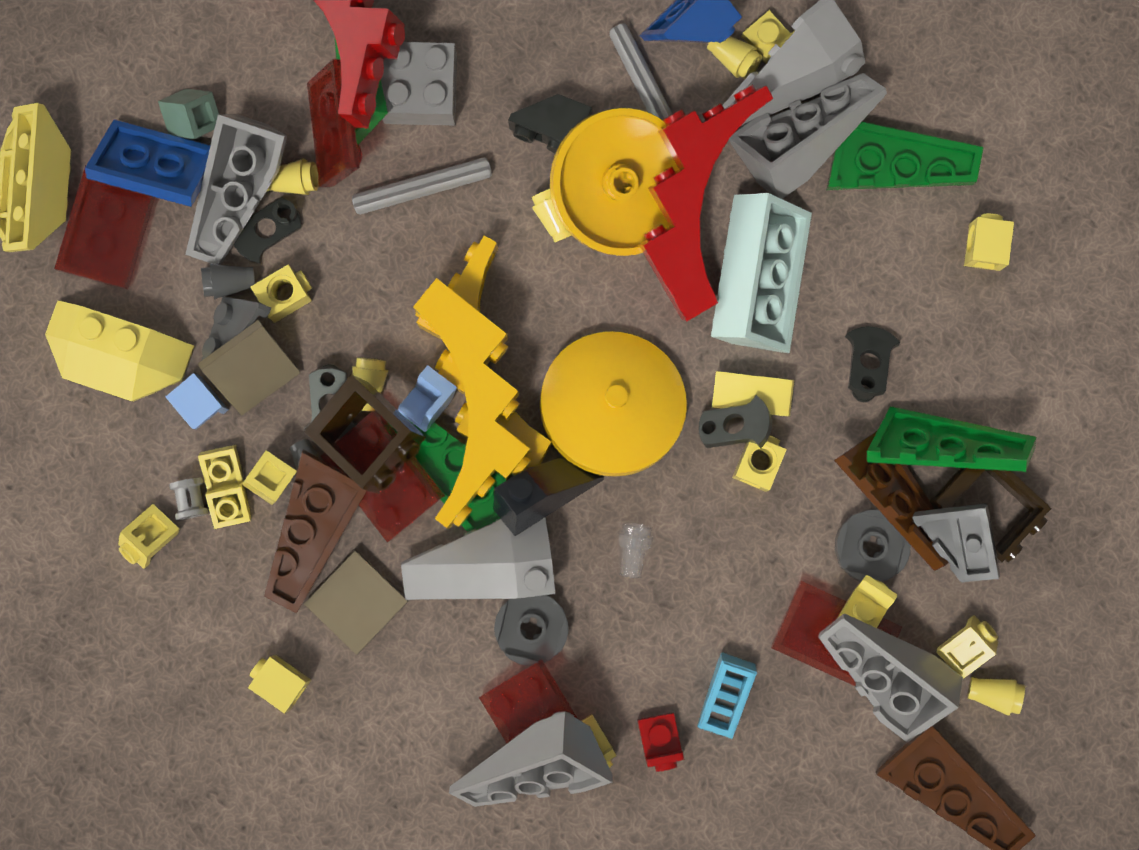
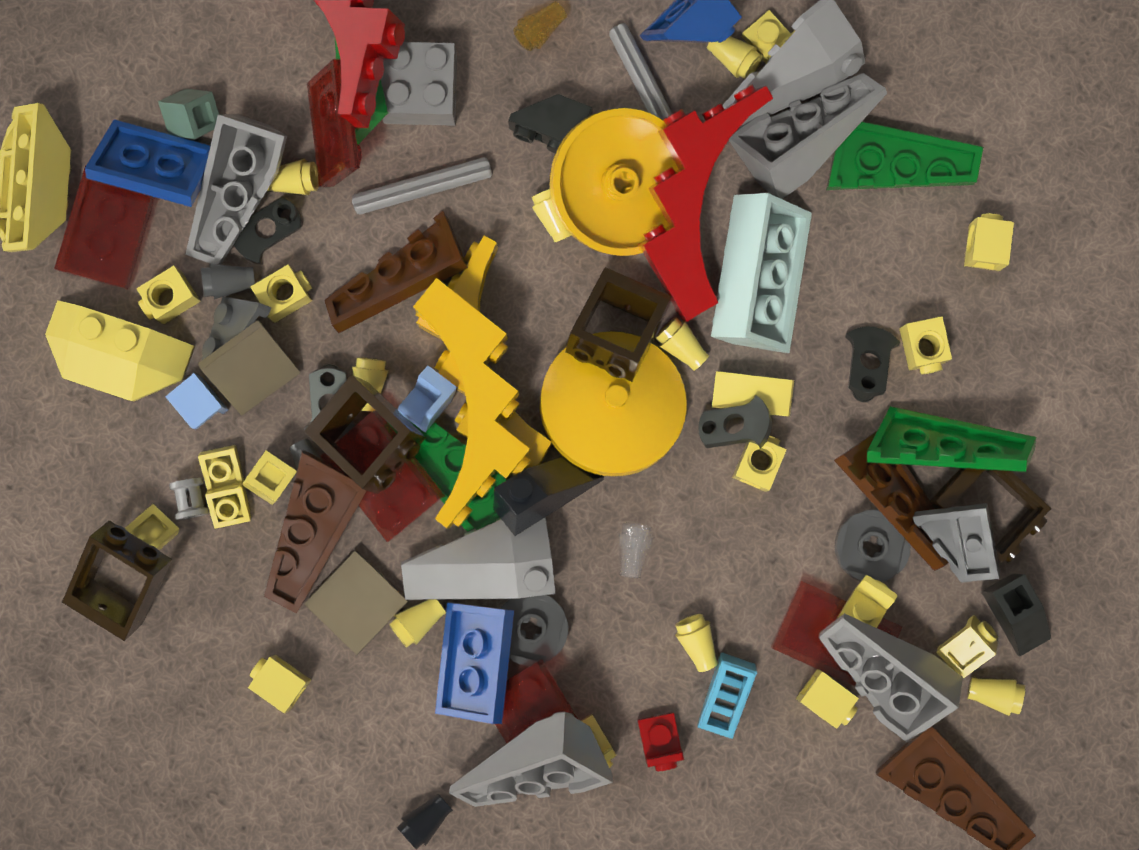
(88, 595): none -> dark brown window
(183, 295): none -> light yellow brick
(398, 276): none -> reddish brown wing
(416, 621): none -> light yellow cone
(424, 821): none -> black cone
(474, 663): none -> plate
(539, 26): none -> clear yellow cone
(630, 297): none -> dark brown window
(681, 343): none -> light yellow cone
(697, 640): none -> light yellow cone
(828, 699): none -> light yellow brick
(935, 332): none -> light yellow brick
(1018, 612): none -> pearl dark grey slope

